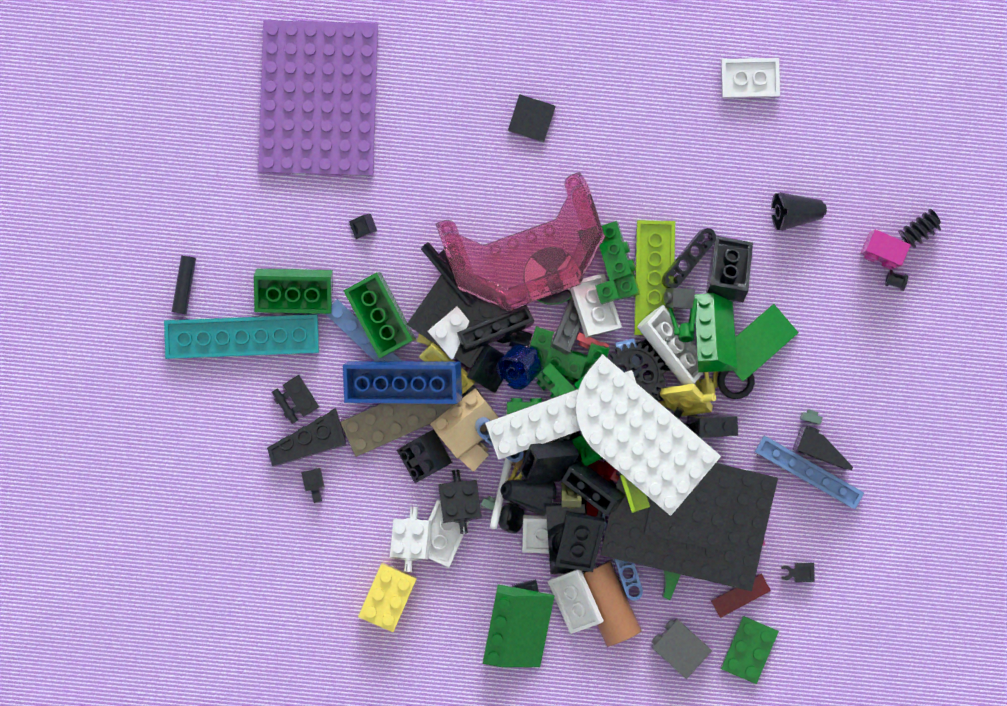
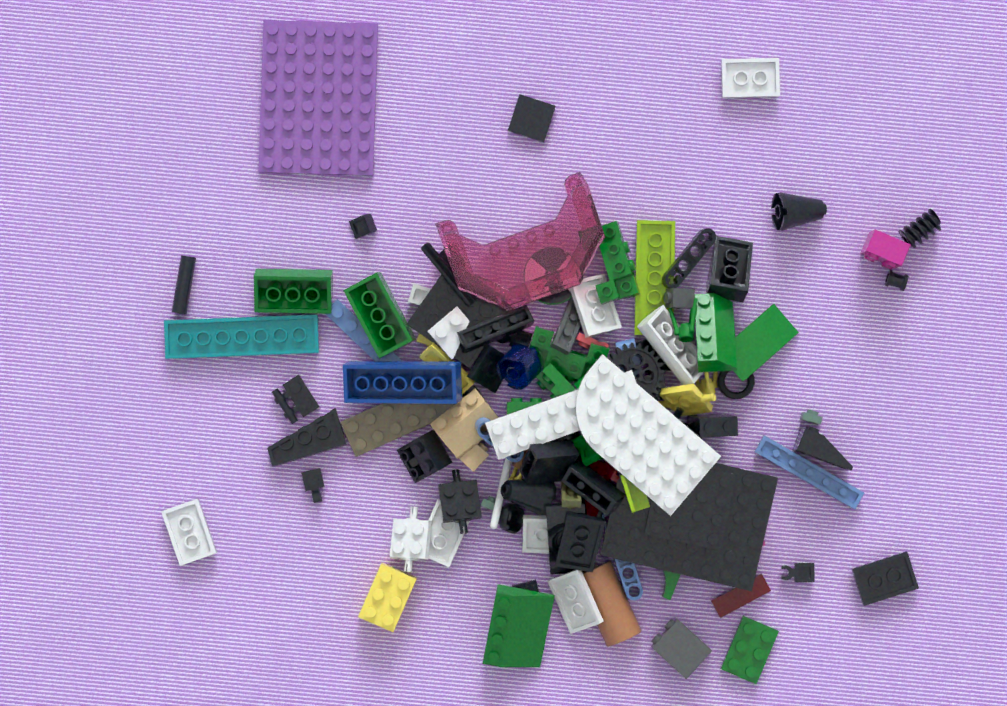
(189, 532): none -> white plate
(418, 294): none -> white plate
(885, 578): none -> black plate

